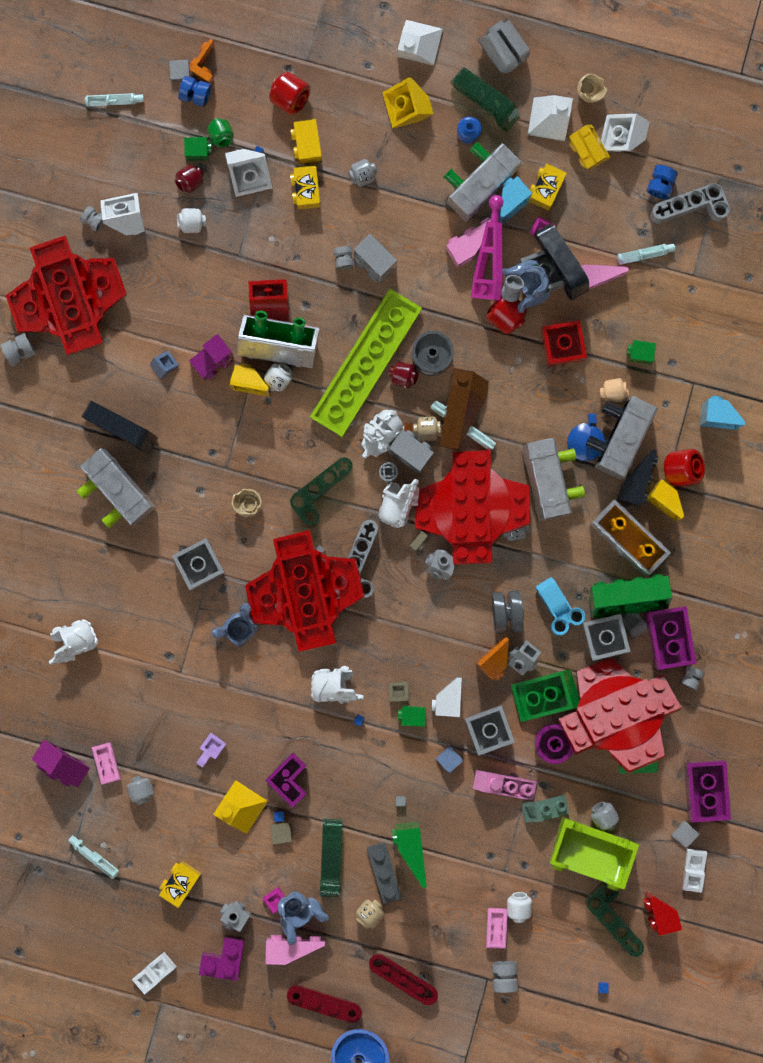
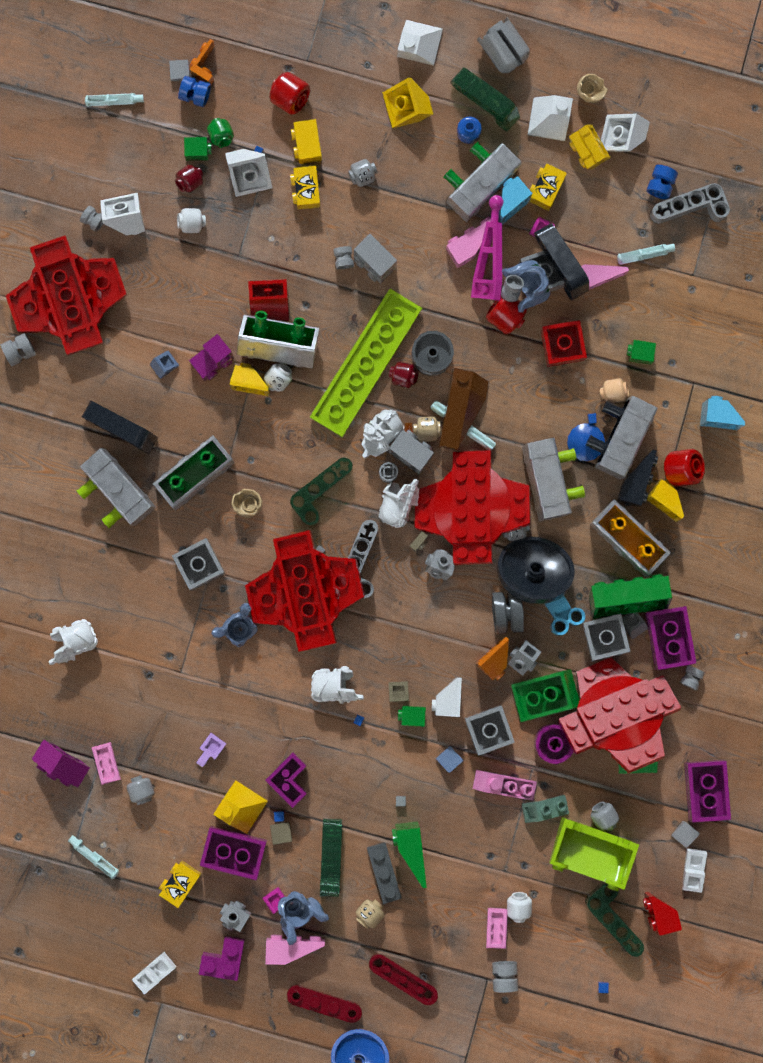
(194, 473): none -> green piece
(233, 852): none -> magenta brick
(535, 570): none -> black dish

